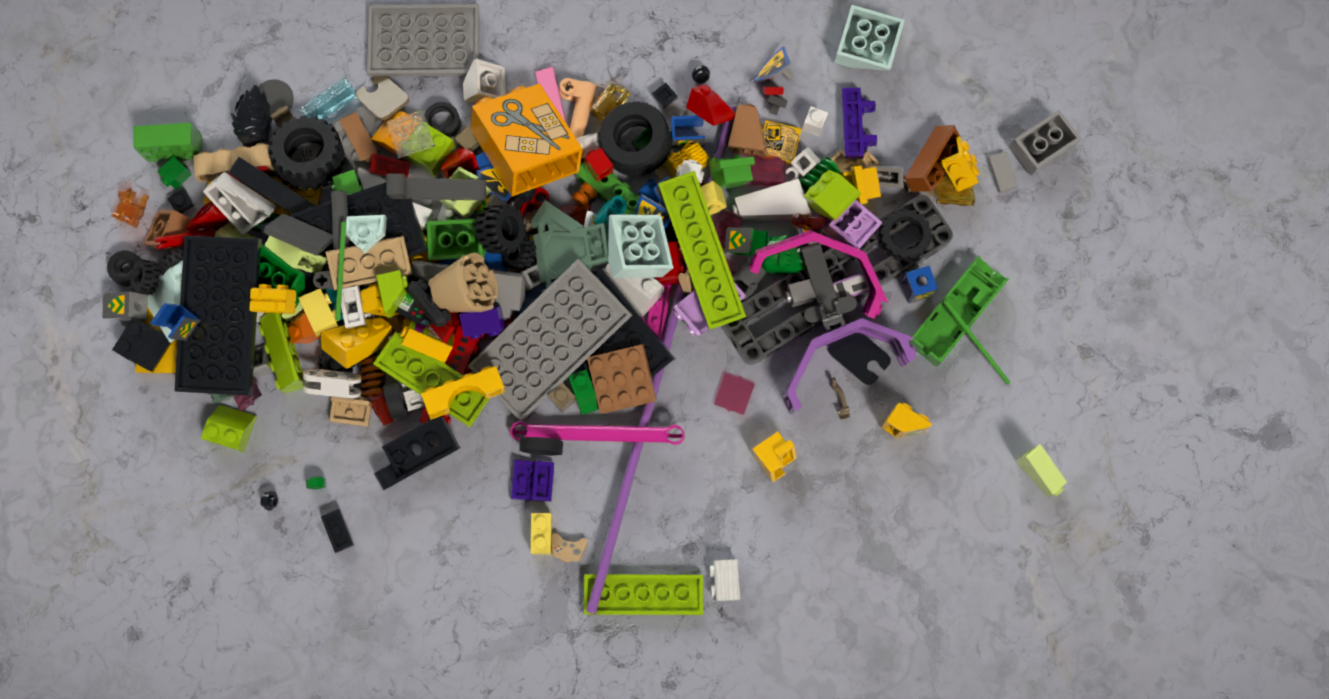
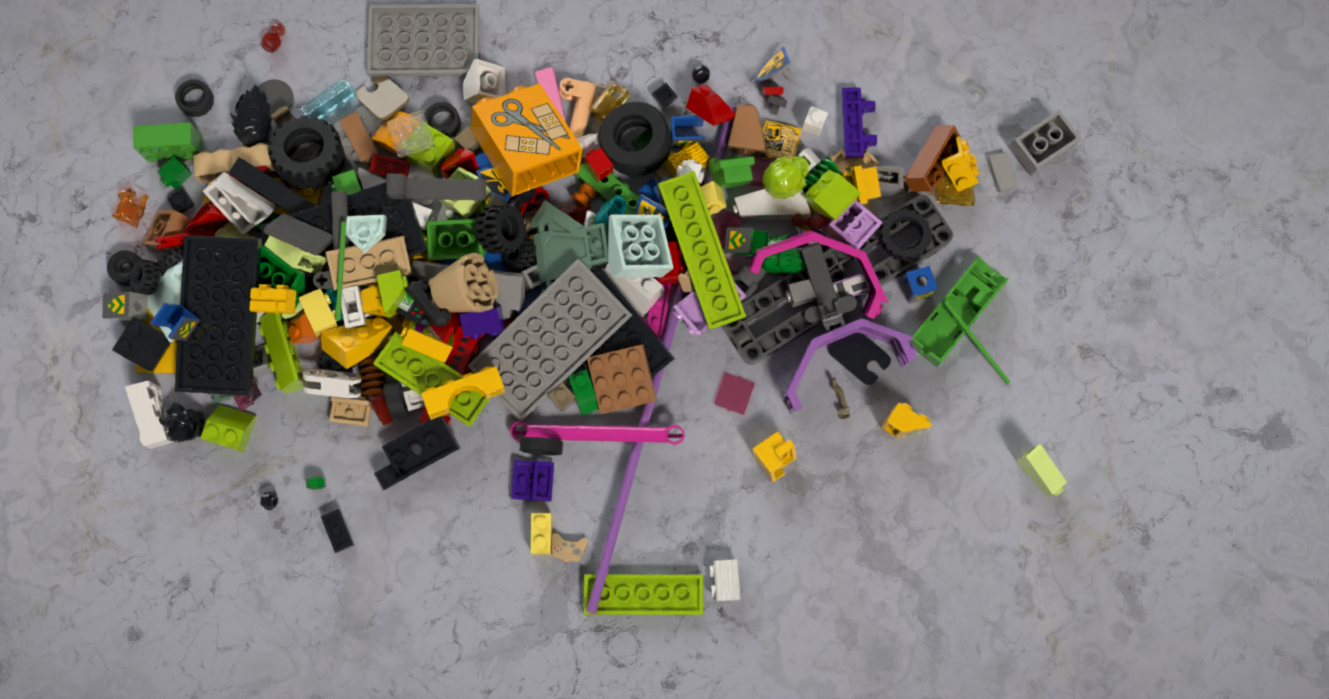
(147, 408): none -> white wedge
(182, 423): none -> black hair
(188, 86): none -> black tyre
(277, 31): none -> clear red plate
(785, 177): none -> lime head
(869, 40): light aqua slope -> none

